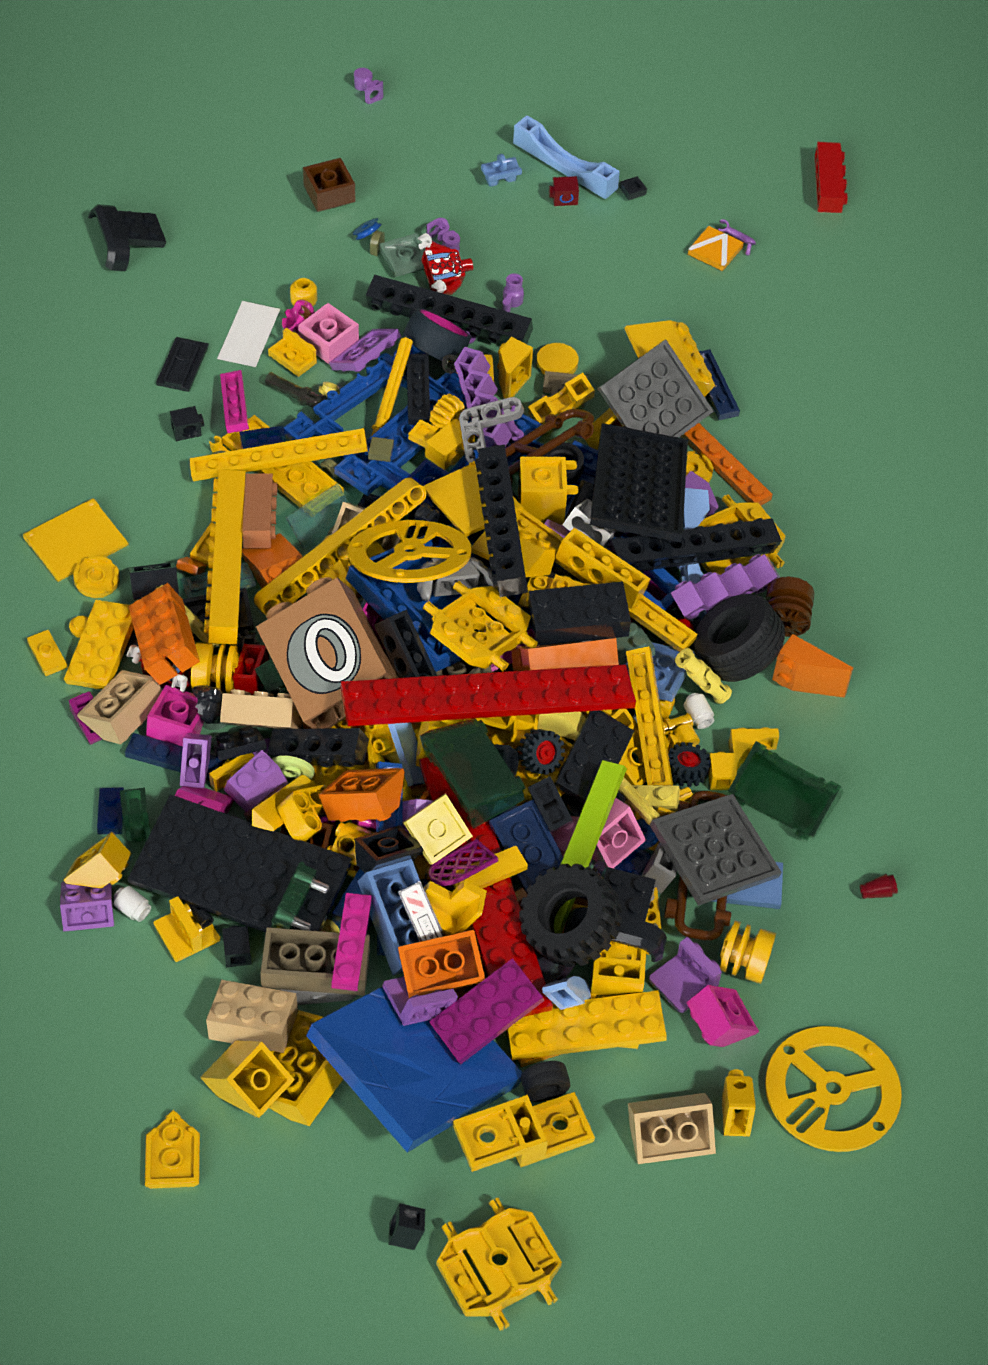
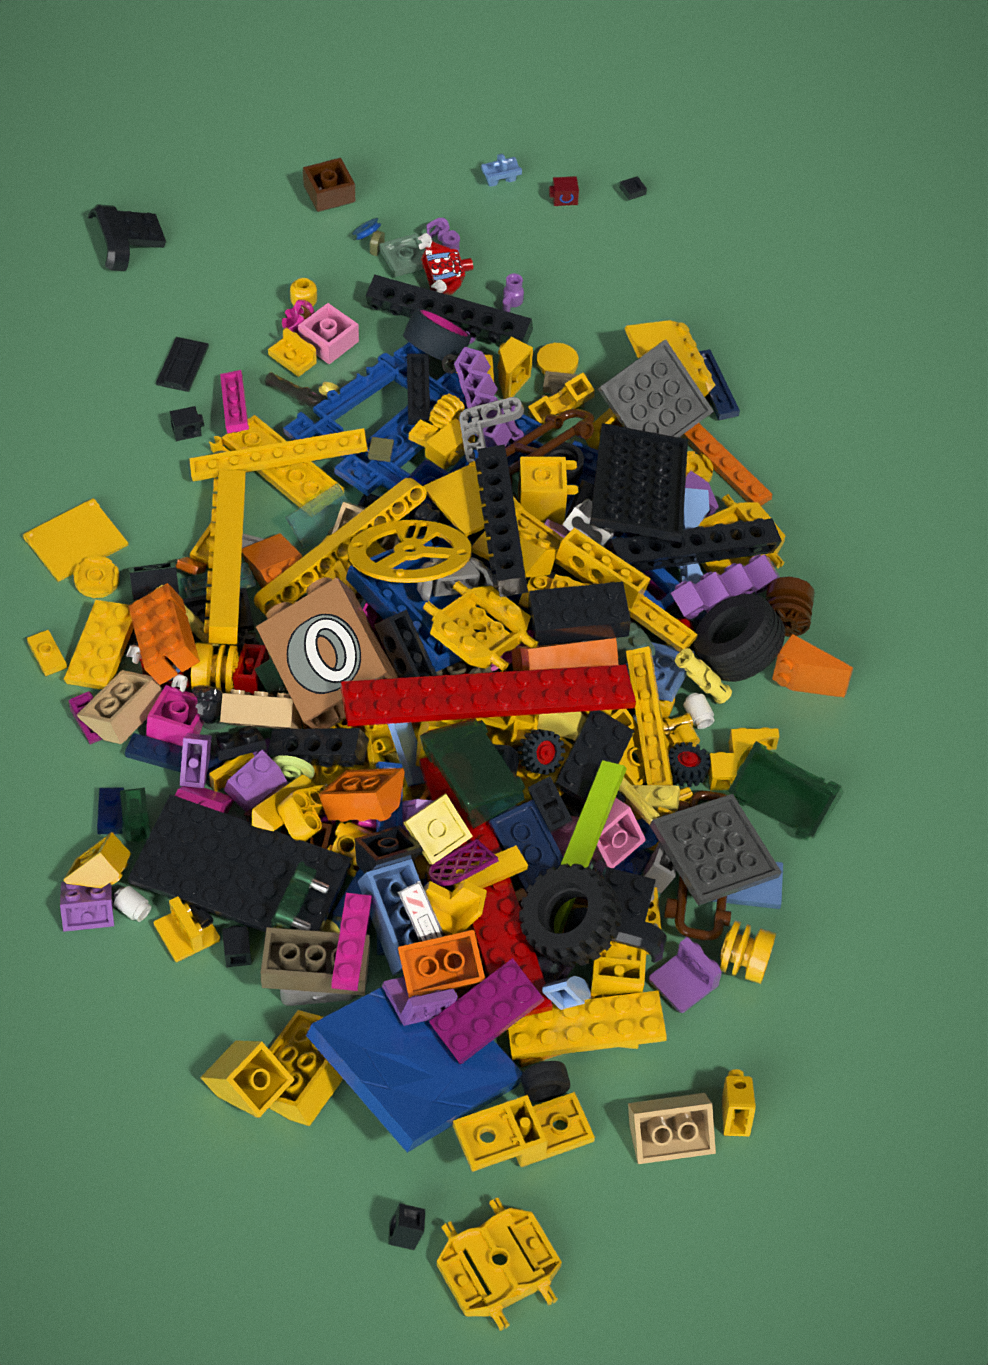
(77, 625): yellow plate -> none
(172, 1154): yellow tile -> none
(248, 334): white sticker -> none
(252, 1014): tan brick -> none
(259, 511): nougat brick -> none
(262, 437): clear blue plate -> none
(328, 467): olive tile -> none
(364, 82): medium lavender leg -> none
(365, 349): medium lavender plate -> none
(393, 384): yellow axle -> none
(534, 139): light blue arch -> none
(715, 248): light orange tile -> none
(721, 1016): dark pink slope -> none
(738, 235): medium lavender piece -> none
(829, 177): red brick -> none
(879, 887): dark red cone -> none
(883, 1075): yellow piece -> none

